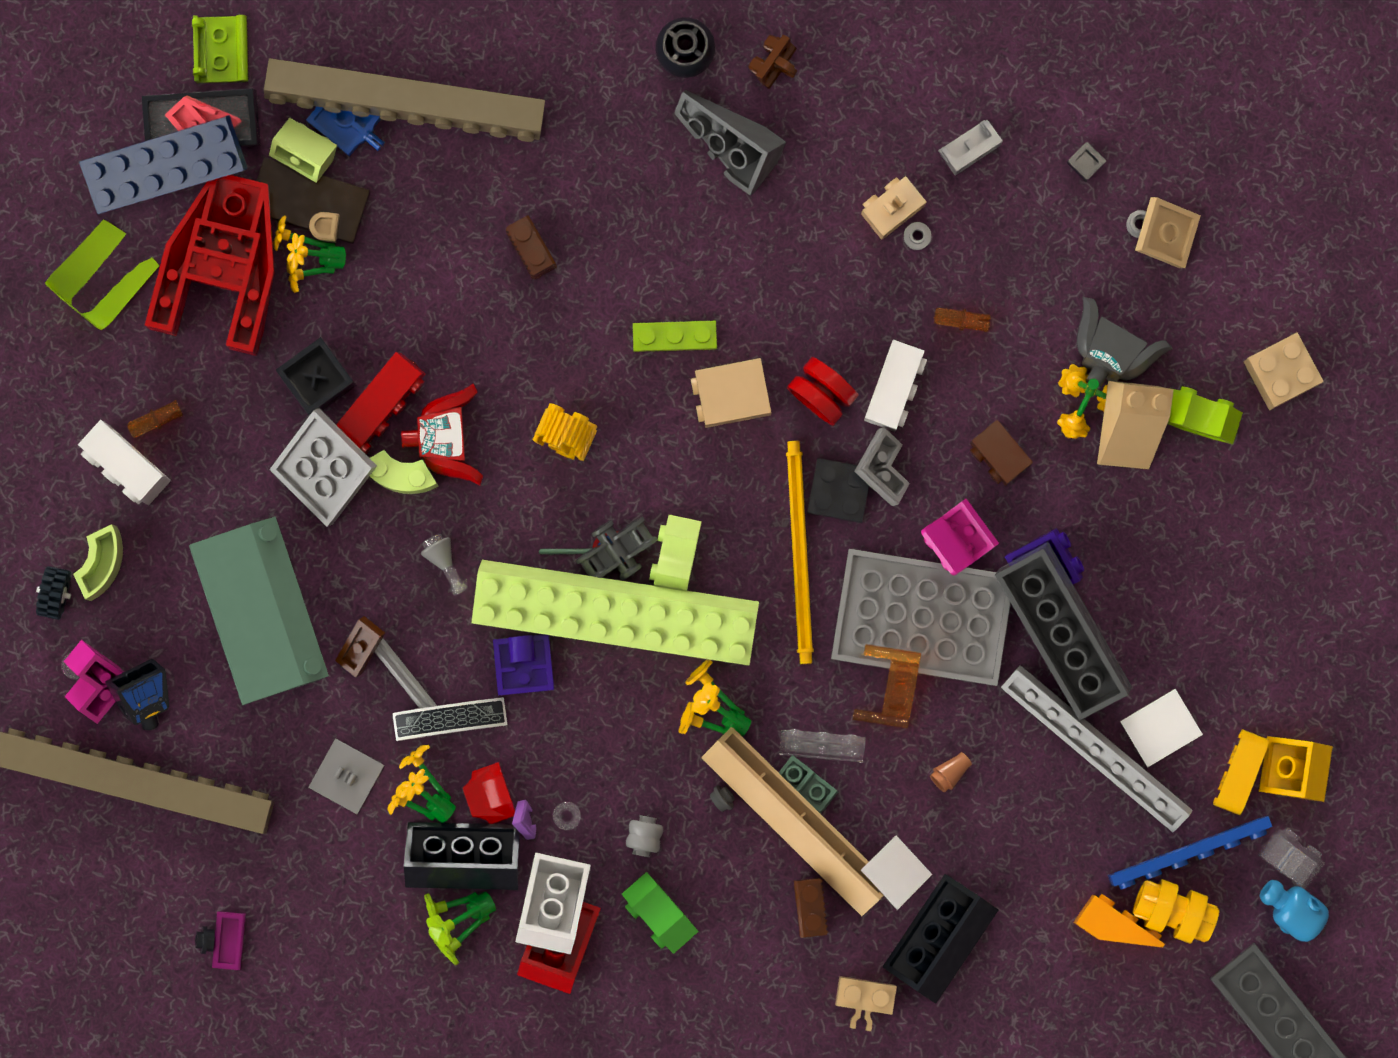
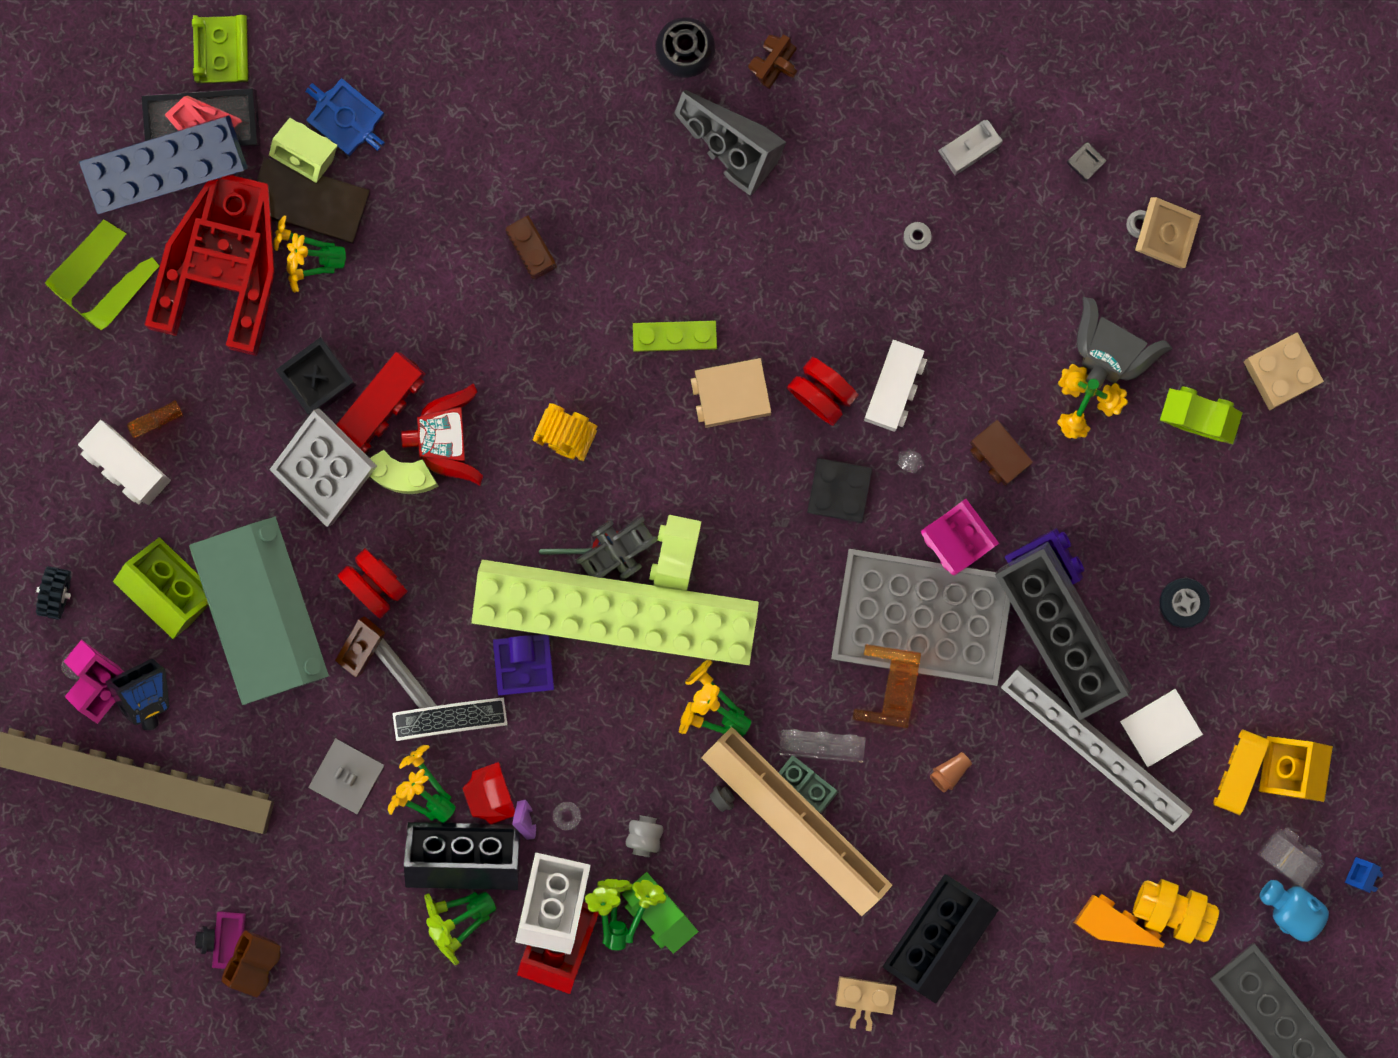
(102, 562): yellowish green brick -> none
(163, 587): none -> lime slope
(251, 964): none -> reddish brown brick
(324, 226): tan tile -> none
(372, 583): none -> red wheel
(403, 99): dark tan brick -> none
(439, 553): piece -> none
(607, 898): none -> lime plant
(799, 549): yellow piece -> none
(810, 907): reddish brown brick -> none
(877, 470): light grey brick -> none
(892, 207): tan brick -> none
(896, 872): white sticker -> none
(910, 461): none -> clear plate
(962, 319): clear orange axle -> none
(1133, 424): tan slope -> none
(1194, 600): none -> black wheel
(1202, 849): blue plate -> none
(1363, 875): none -> blue tile

